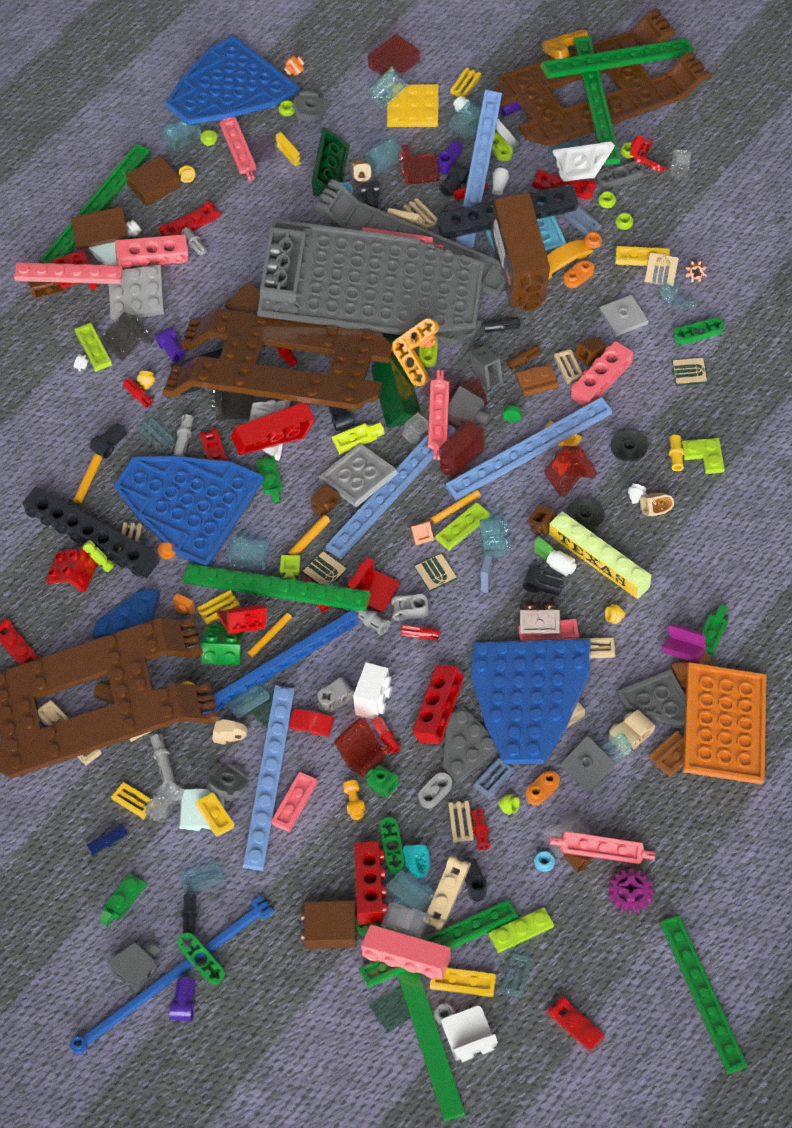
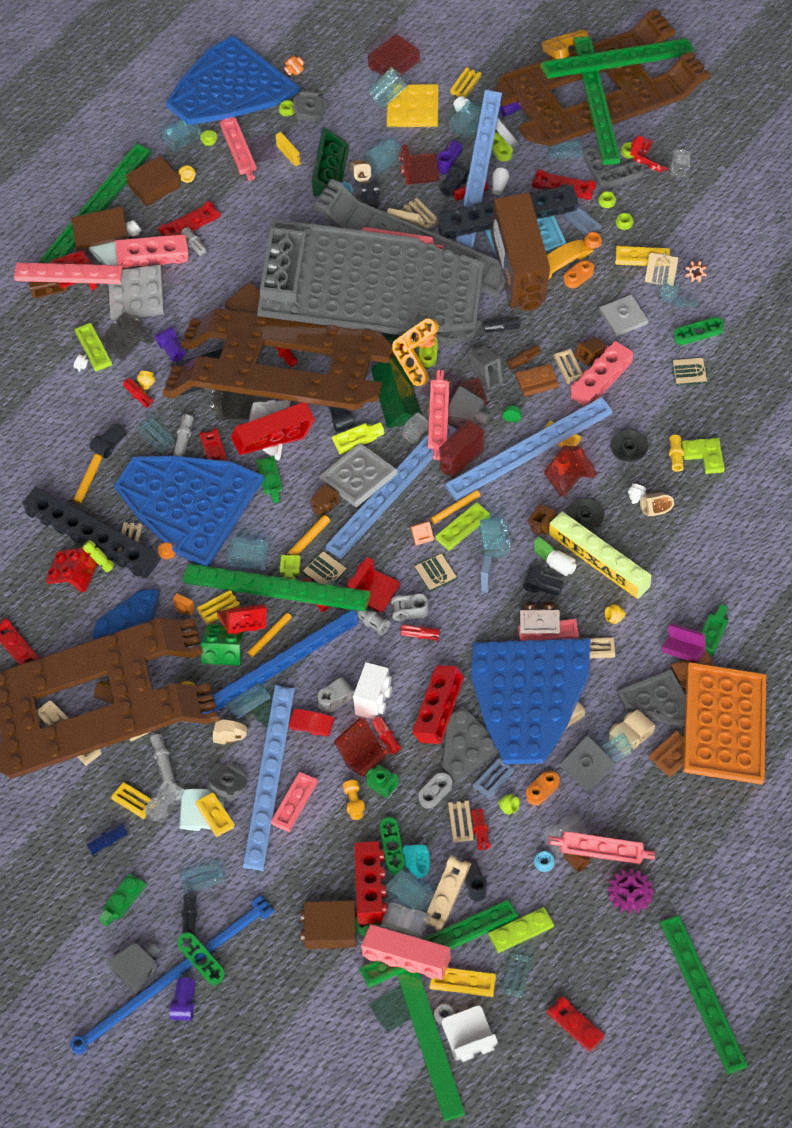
(582, 161): white wing -> none

